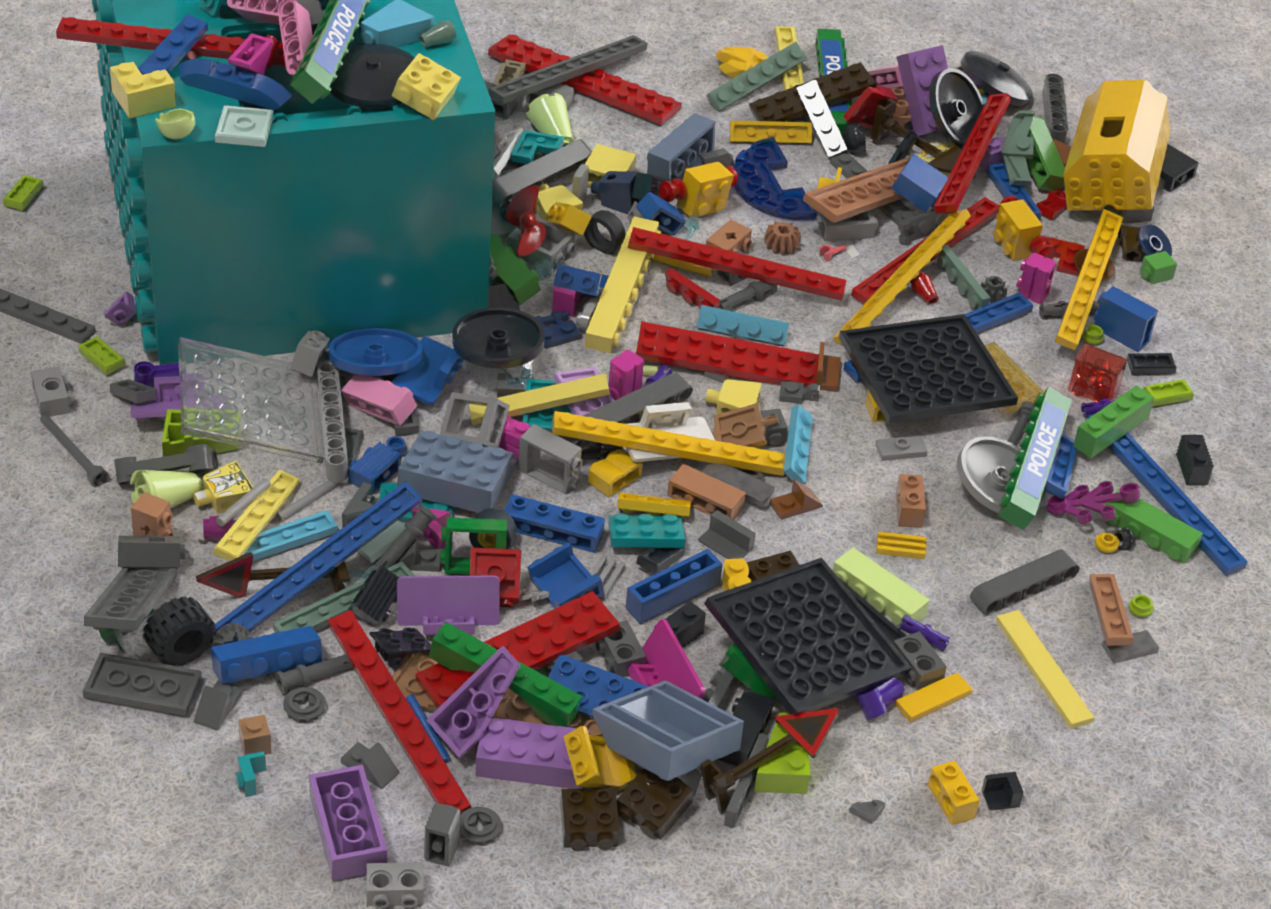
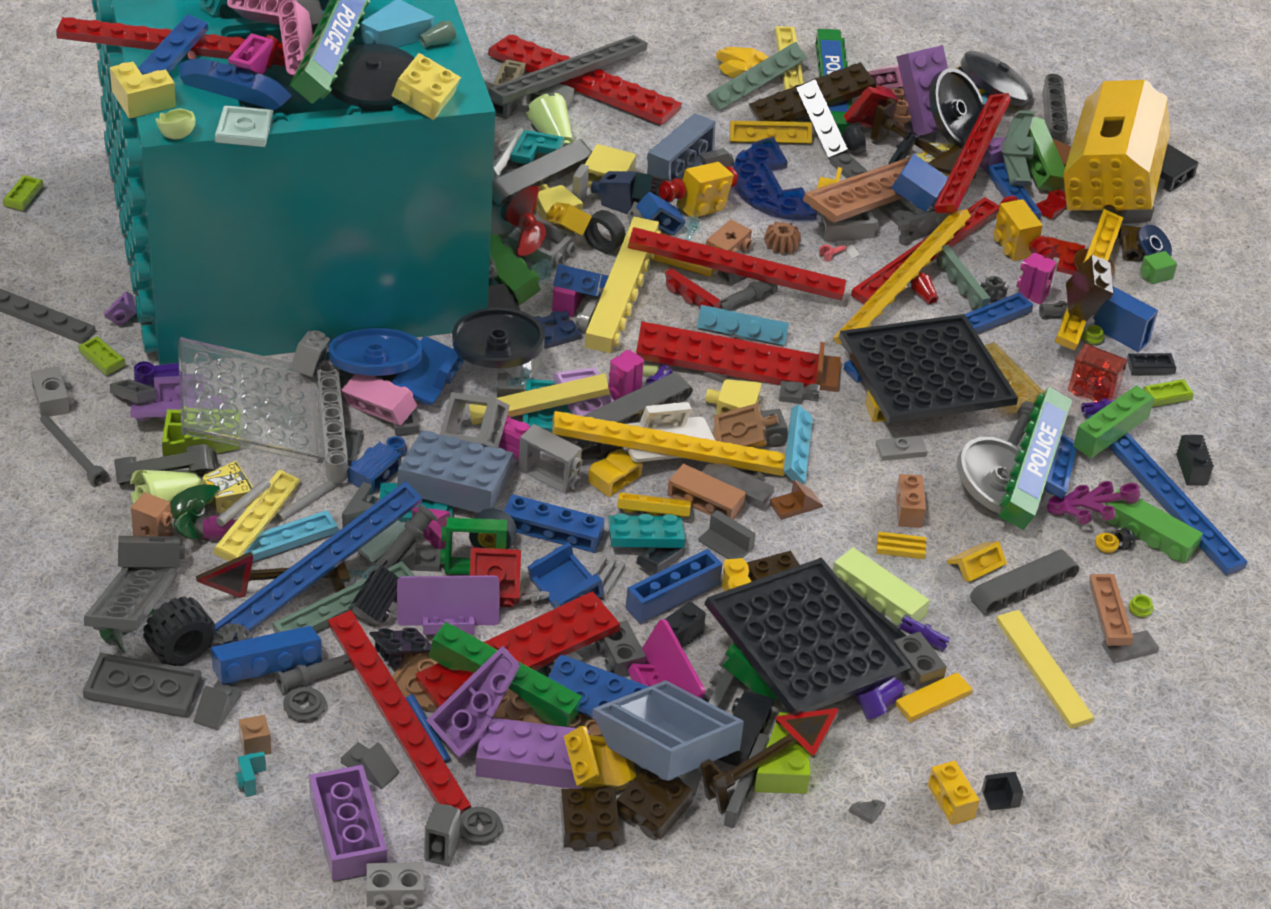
(189, 507): none -> dark green piece
(979, 560): none -> yellow panel
(1089, 287): none -> dark brown brick

